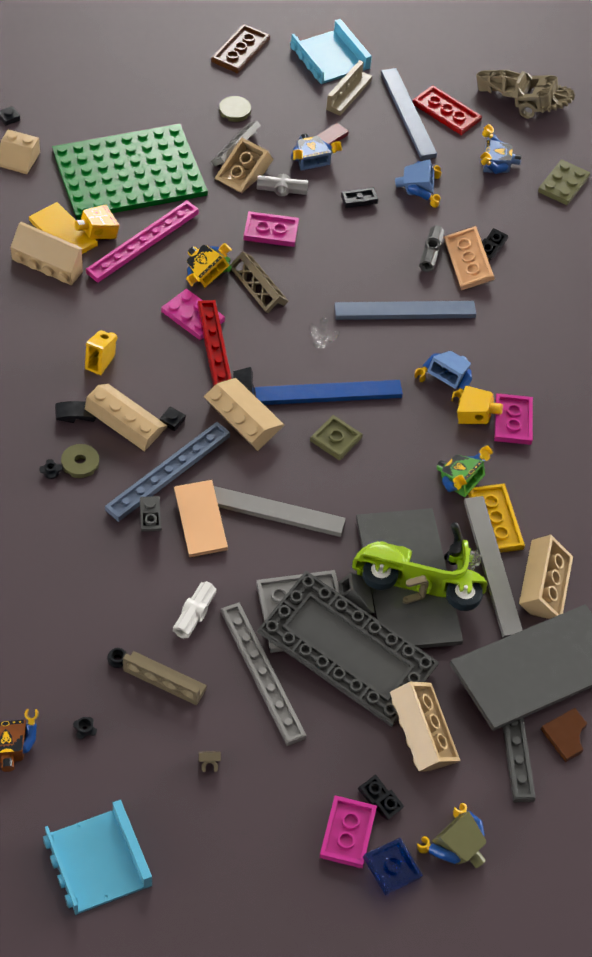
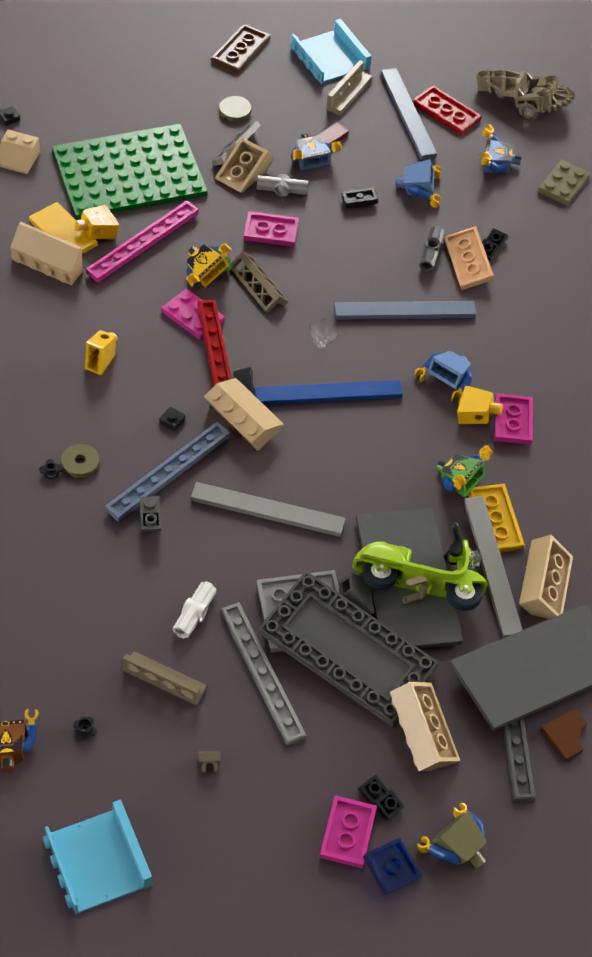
(72, 410): black slope -> none
(116, 653): black plate -> none
(124, 416): tan slope -> none
(200, 518): light nougat tile -> none
(336, 437): olive tile -> none

